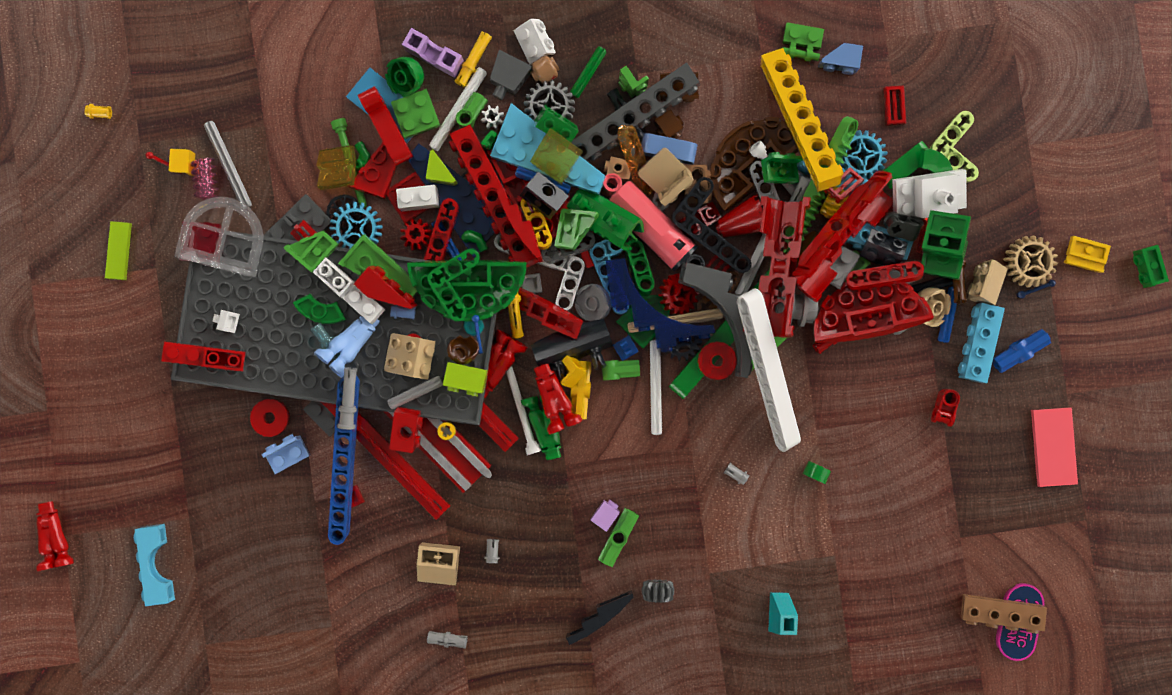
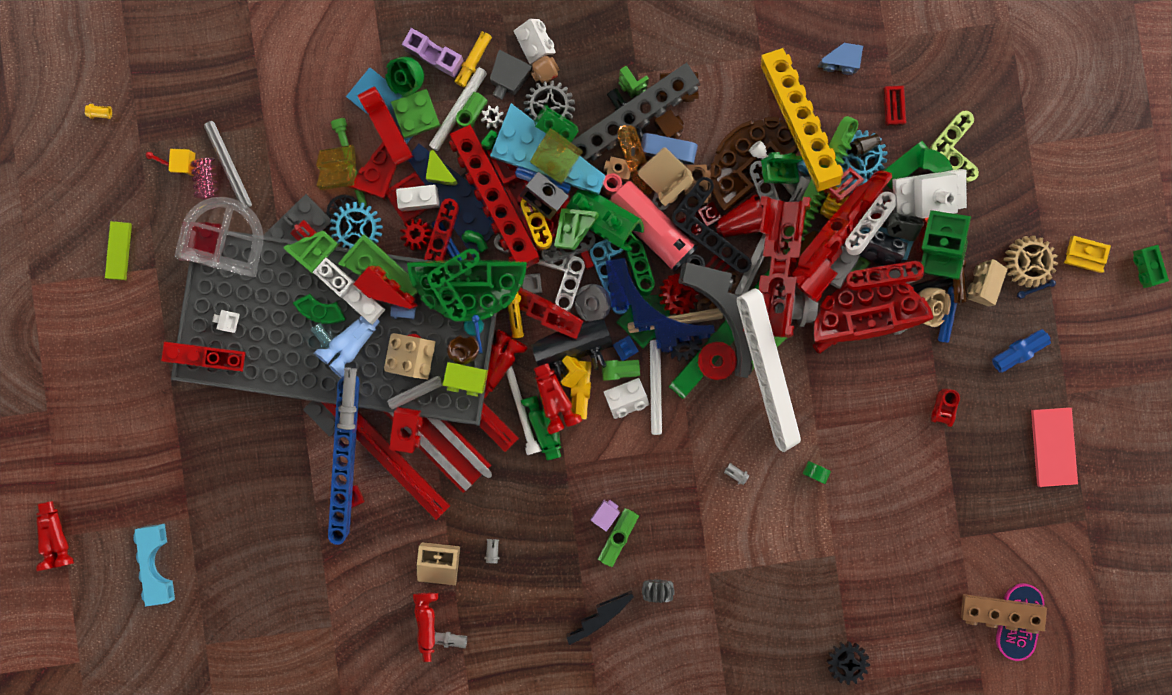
(259, 413): red tile -> none
(286, 454): light blue bracket -> none
(364, 155): green arm -> none
(425, 620): none -> red piece
(452, 429): yellow bush -> none
(523, 228): red slope -> none
(588, 72): green axle -> none
(626, 398): none -> white bracket
(782, 614): teal slope -> none
(805, 37): bright green plate -> none
(848, 671): none -> black gear
(863, 145): none -> dark brown cone
(873, 224): none -> white beam
(981, 342): medium azure brick -> none

